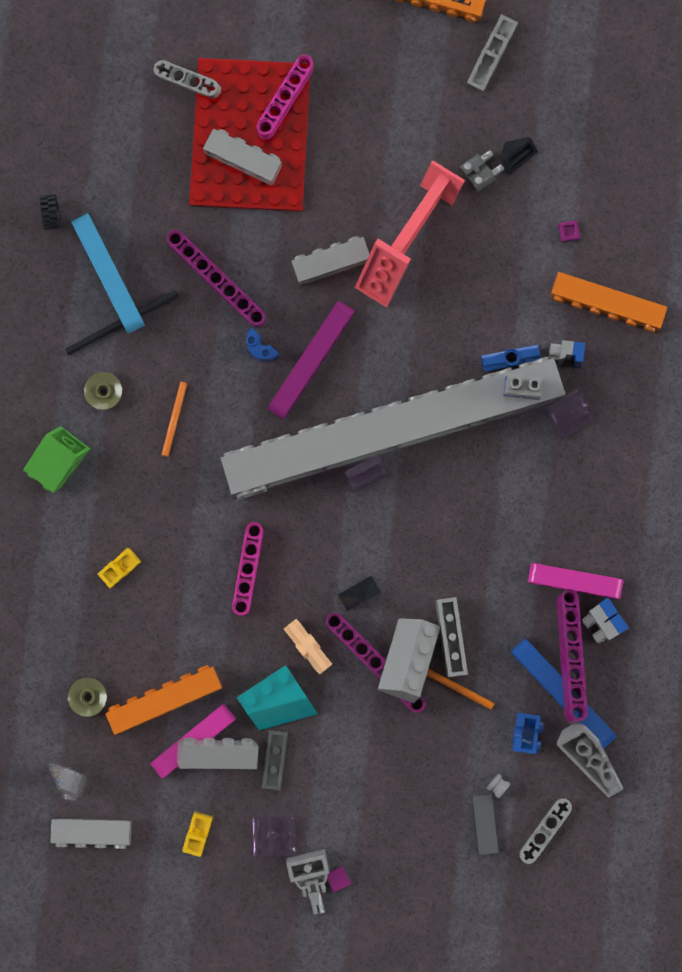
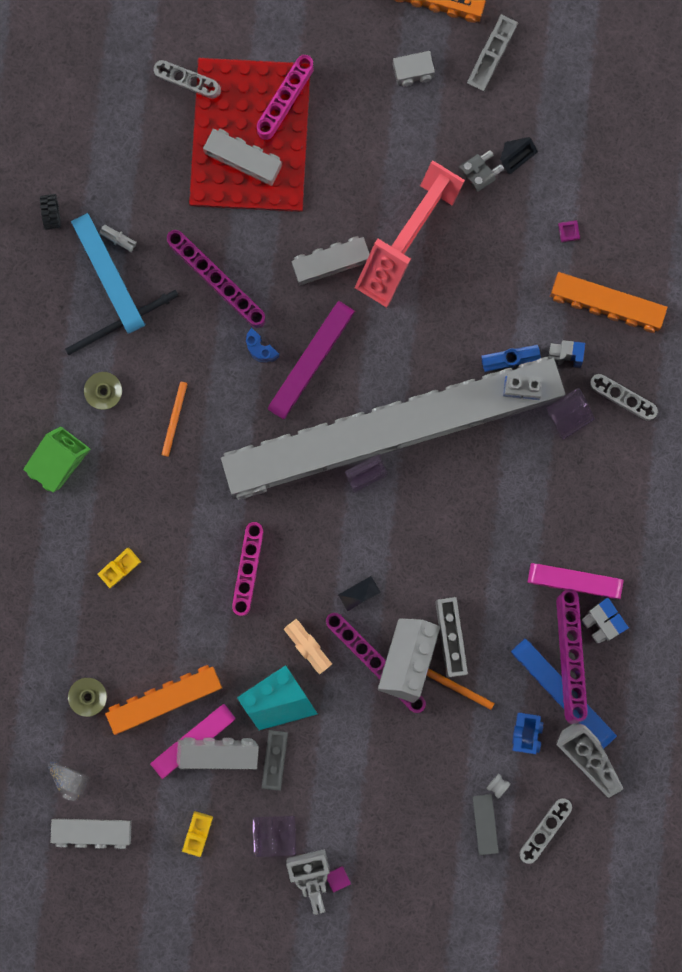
(118, 238): none -> light grey axle
(413, 68): none -> light grey brick
(622, 399): none -> light grey beam

